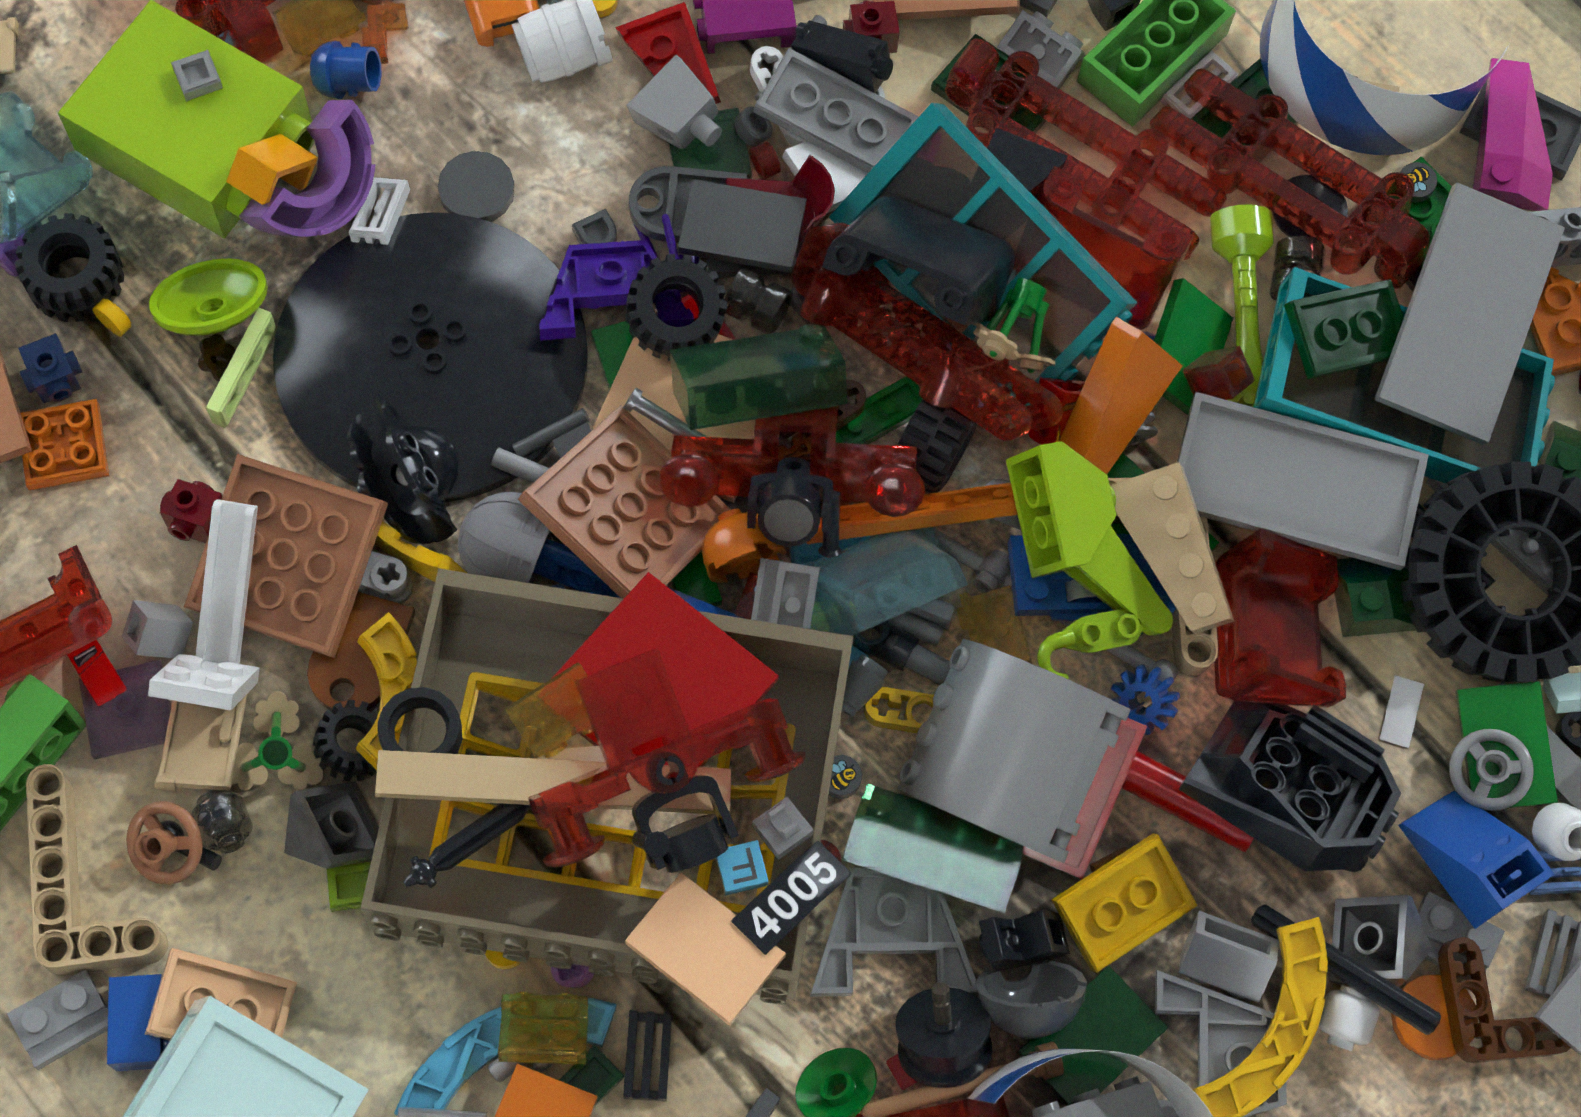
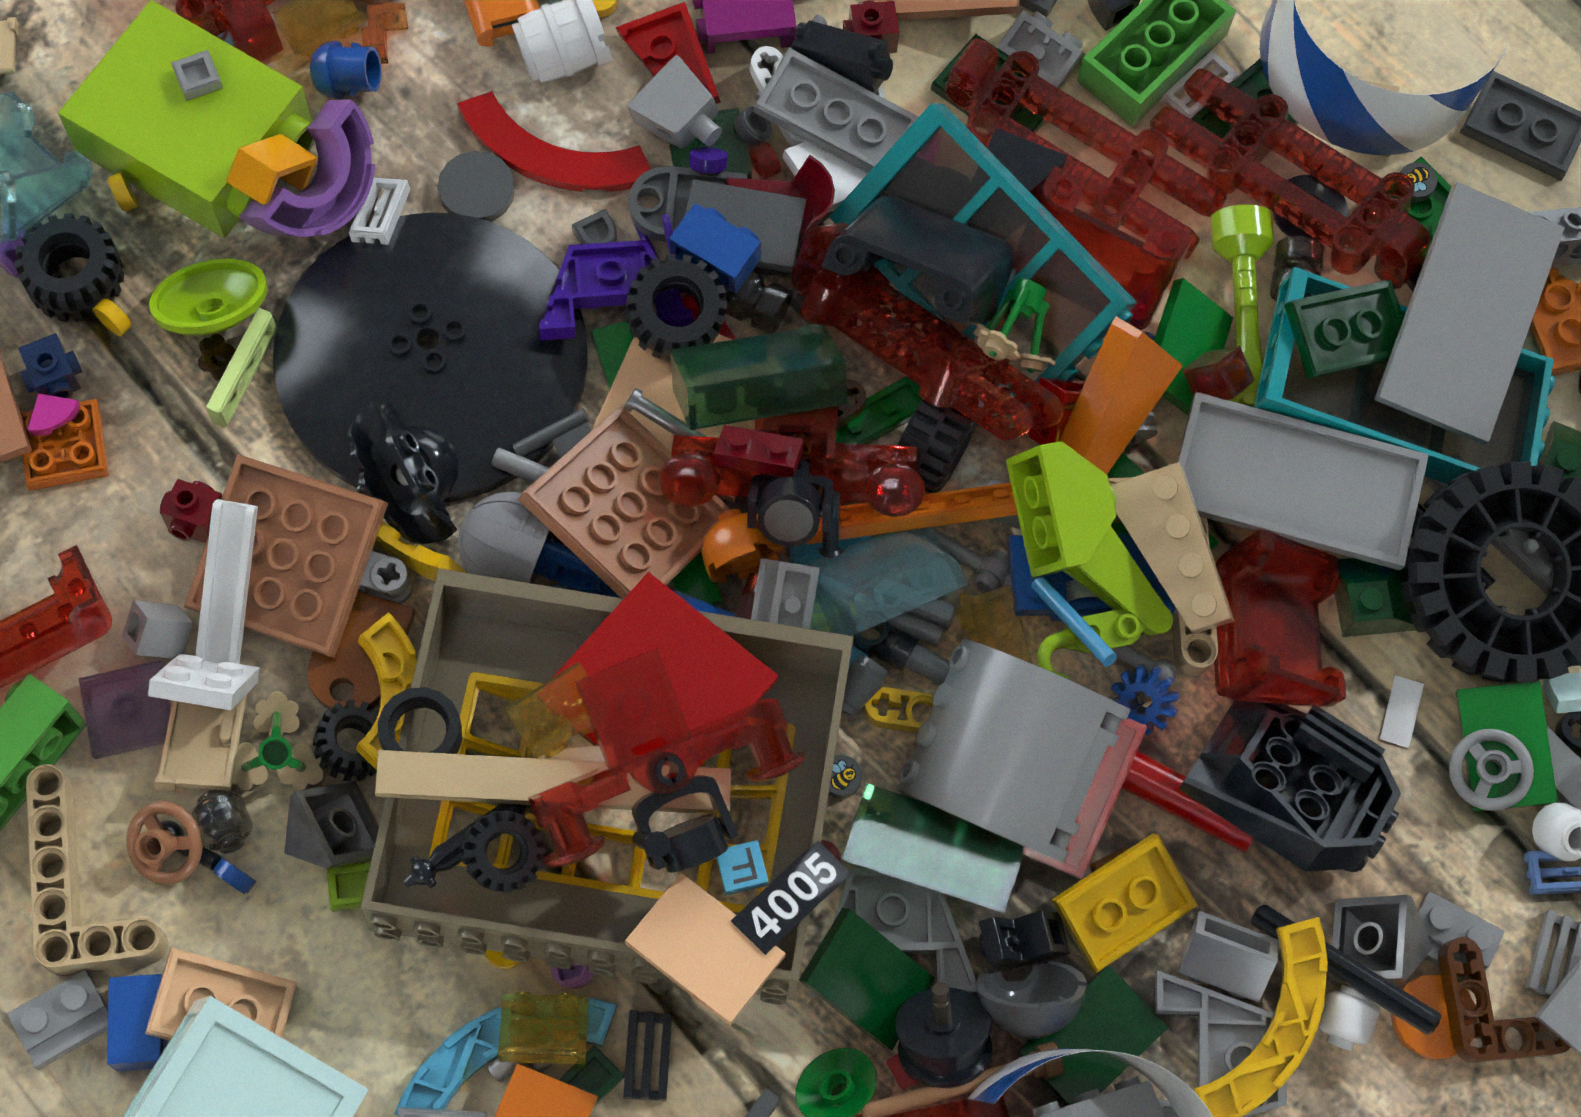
(51, 413): none -> dark pink tile
(97, 672): red sticker -> none
(122, 192): none -> yellow tile
(234, 876): none -> blue tile
(476, 851): none -> black tyre
(545, 161): none -> red tile
(708, 160): none -> dark purple tile
(722, 246): none -> blue brick
(758, 451): none -> dark red plate
(782, 828): light grey tile -> none
(864, 976): none -> dark green tile
(1074, 621): none -> dark azure bar
(1475, 856): blue slope -> none
(1512, 142): dark pink wedge -> none

